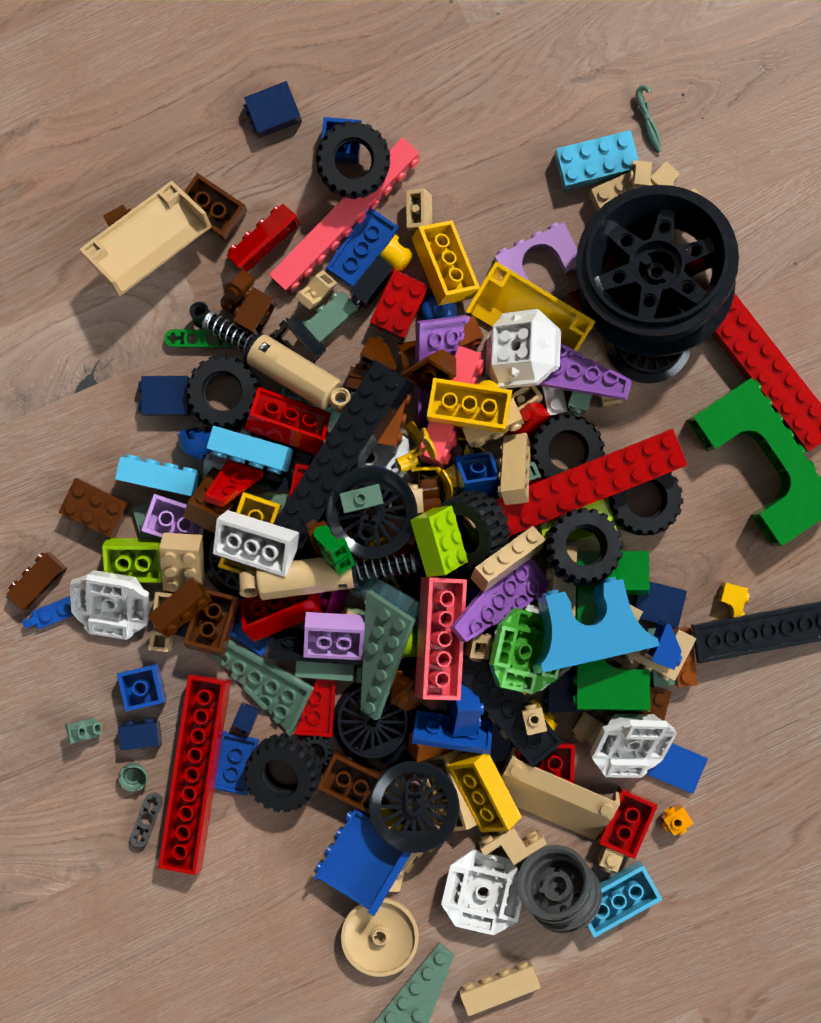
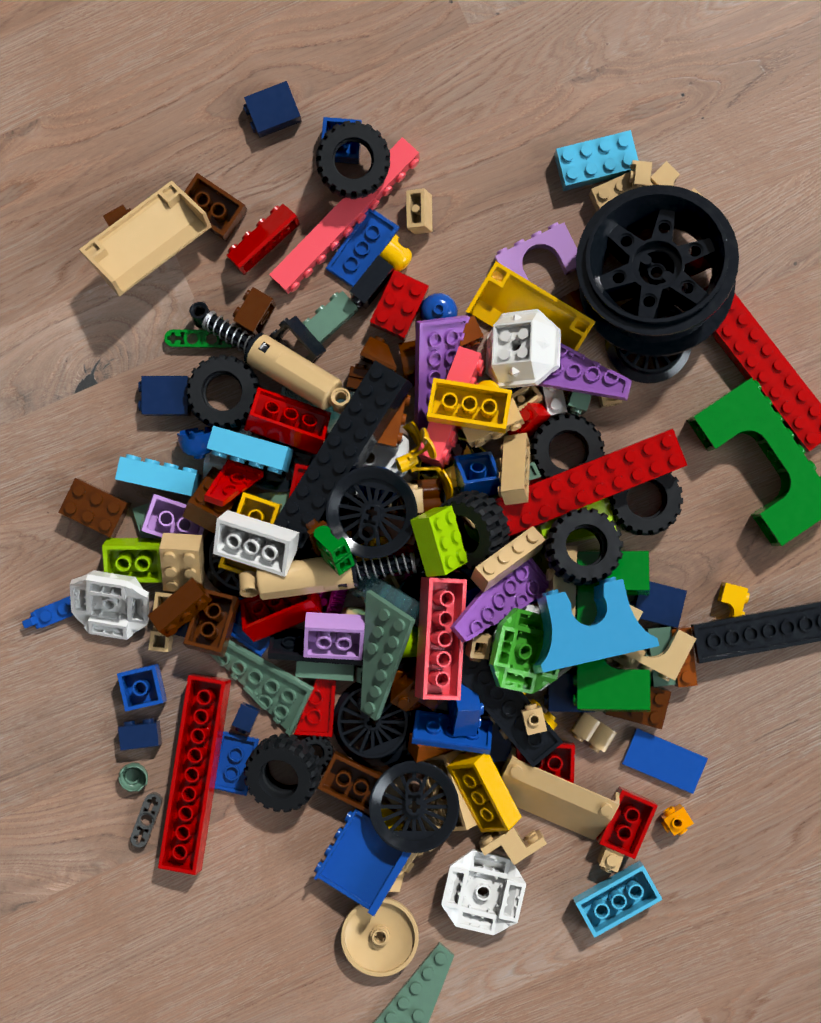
(35, 580): reddish brown brick -> none
(83, 730): sand green hips -> none
(236, 290): reddish brown brick -> none
(316, 291): tan brick -> none
(361, 498): sand green plate -> none
(437, 365): reddish brown slope -> none
(445, 262): yellow brick -> none
(499, 988): tan brick -> none
(540, 868): dark grey wheel -> none
(632, 745): white piece -> none
(643, 108): sand green piece -> none
(668, 651): blue slope -> none

